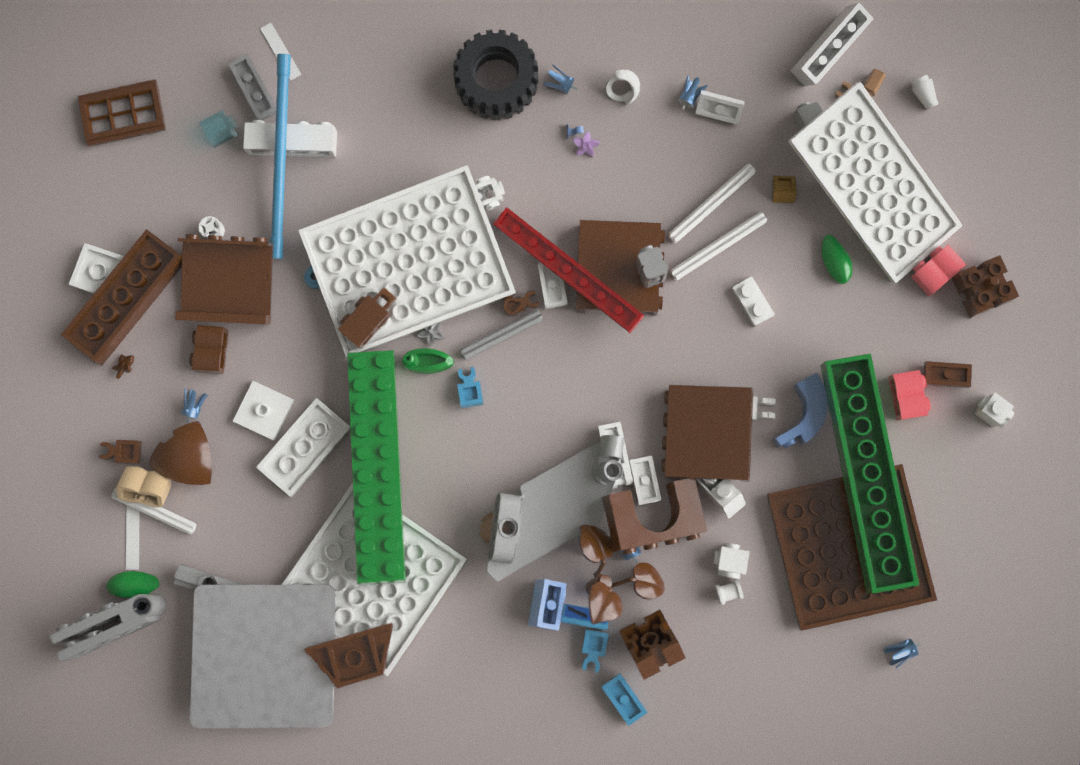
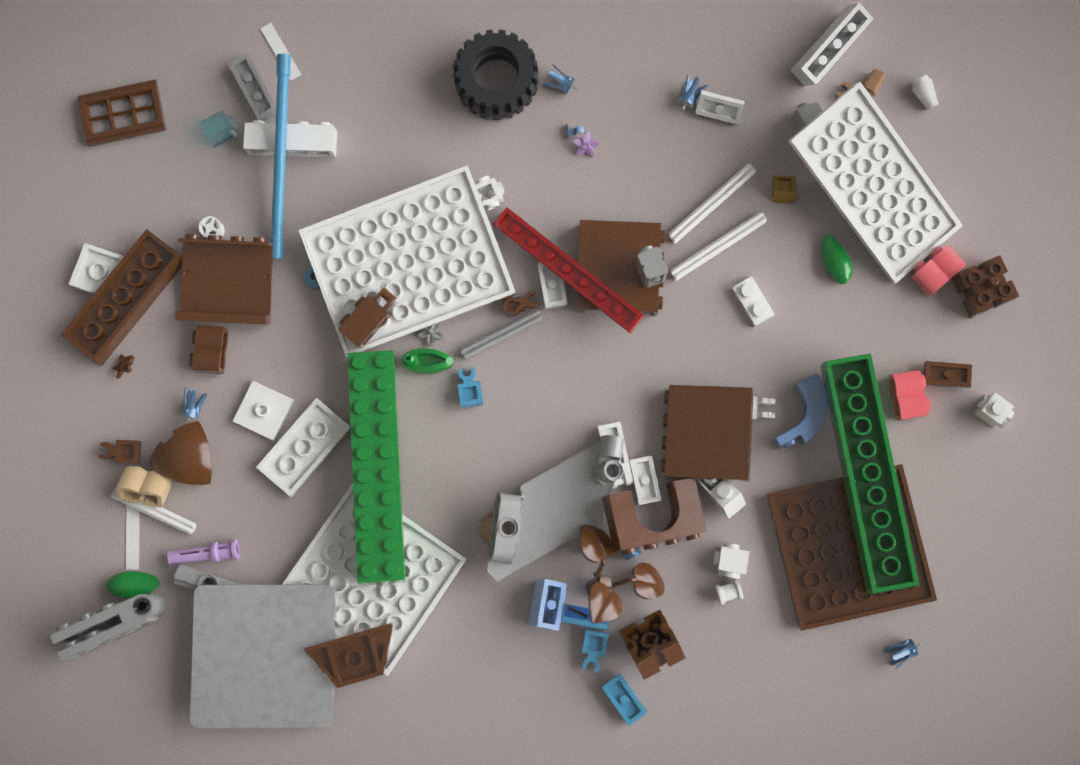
(214, 552): none -> lavender pin
(631, 95): white piece -> none

